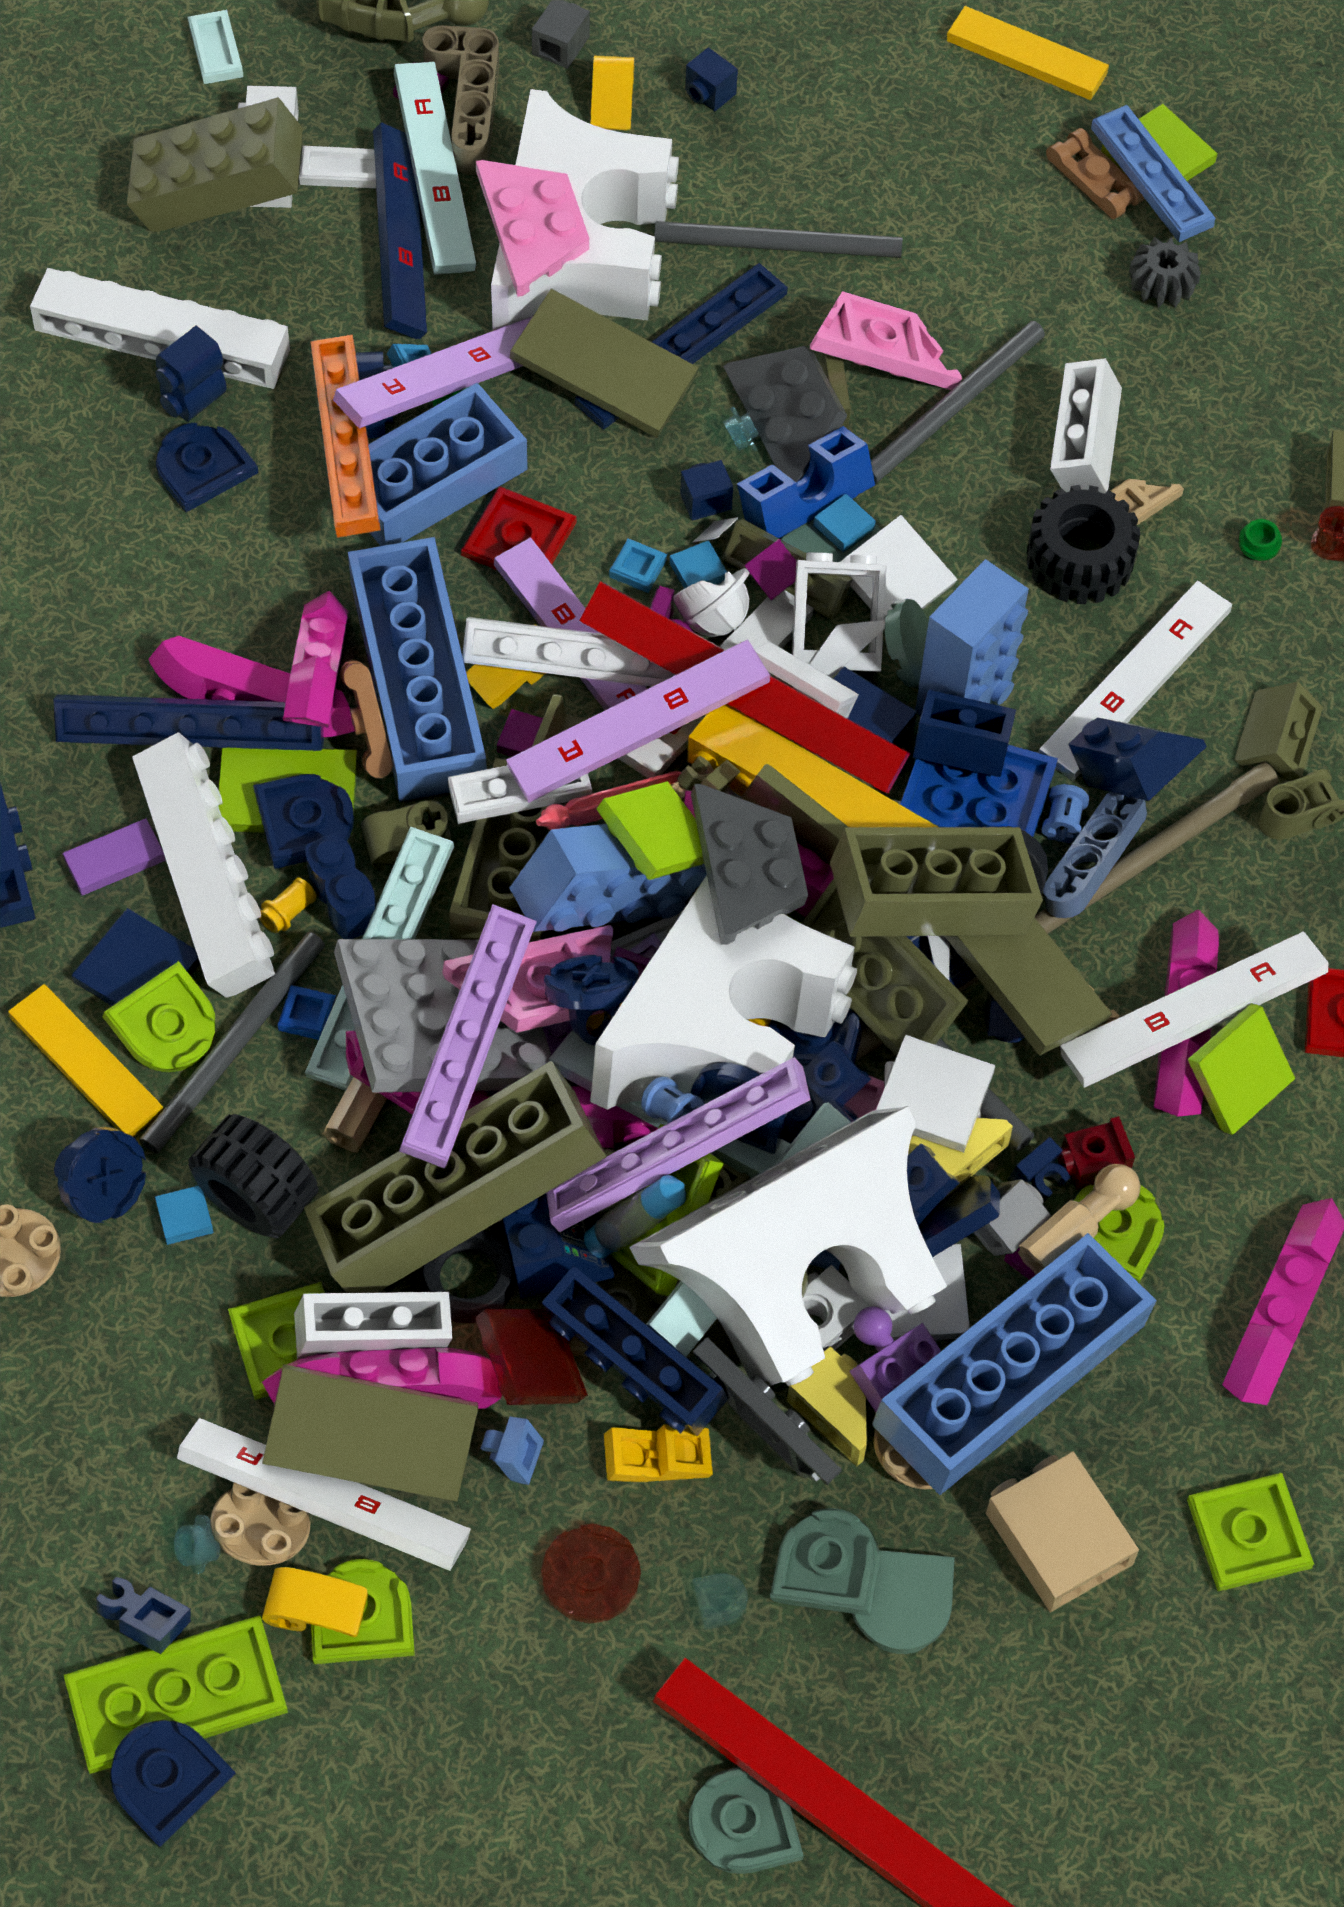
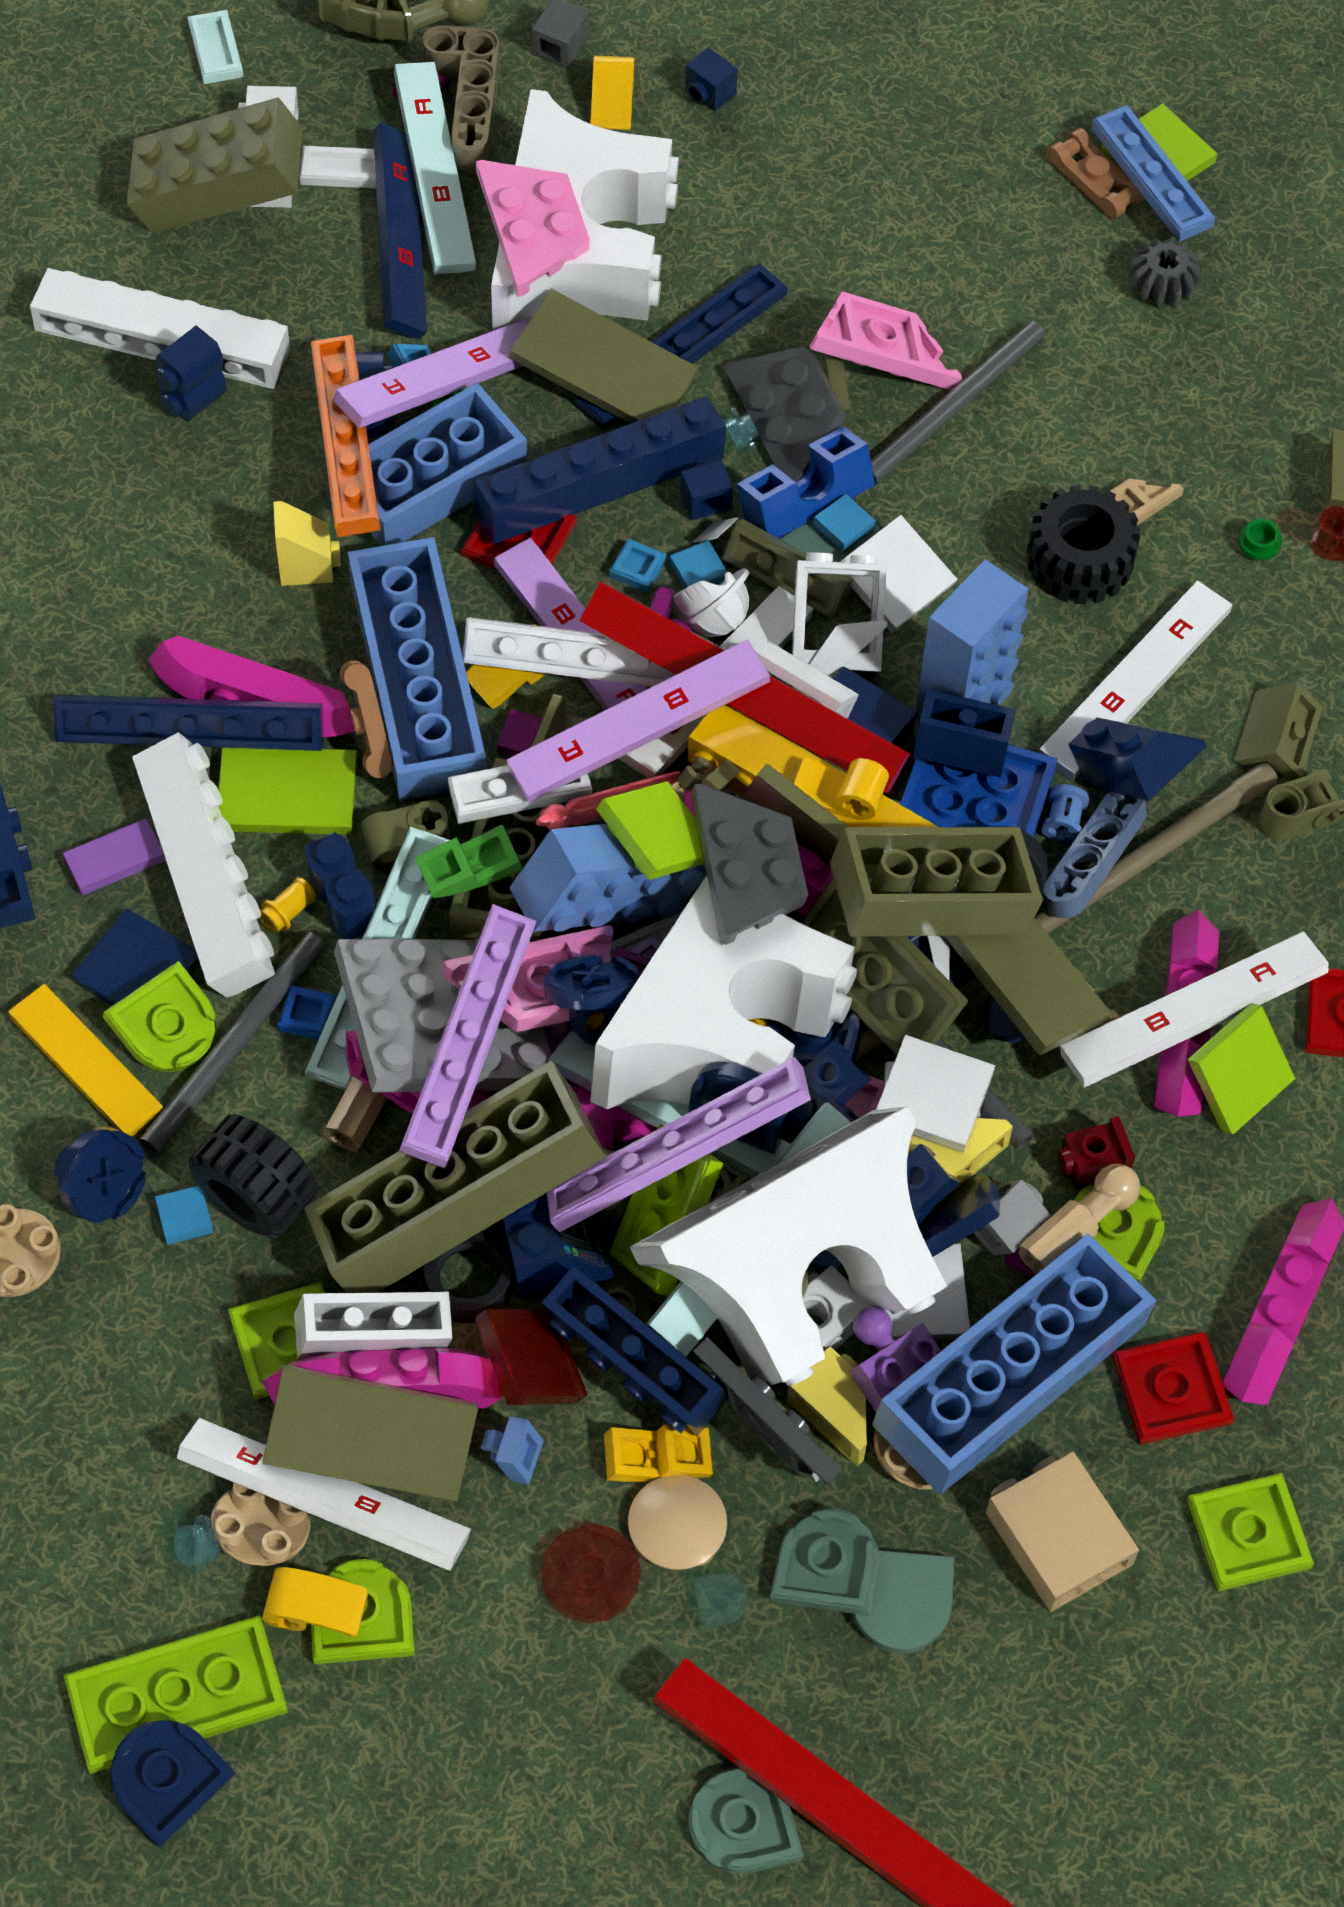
(147, 1618): dark blue plate -> none
(201, 463): dark blue tile -> none
(299, 813): dark blue tile -> none
(303, 547): none -> light yellow slope
(316, 662): dark pink brick -> none
(470, 865): none -> bright green slope
(599, 470): none -> dark blue brick
(635, 1216): piece -> none
(668, 1105): medium blue bush -> none
(677, 1522): none -> tan dish
(773, 569): magenta tile -> none
(778, 239): dark grey piece -> none
(841, 793): none -> yellow panel
(906, 638): sand green tile -> none
(1027, 53): yellow tile -> none
(1039, 1165): dark blue tile -> none
(1086, 425): white brick -> none
(1172, 1388): none -> red tile

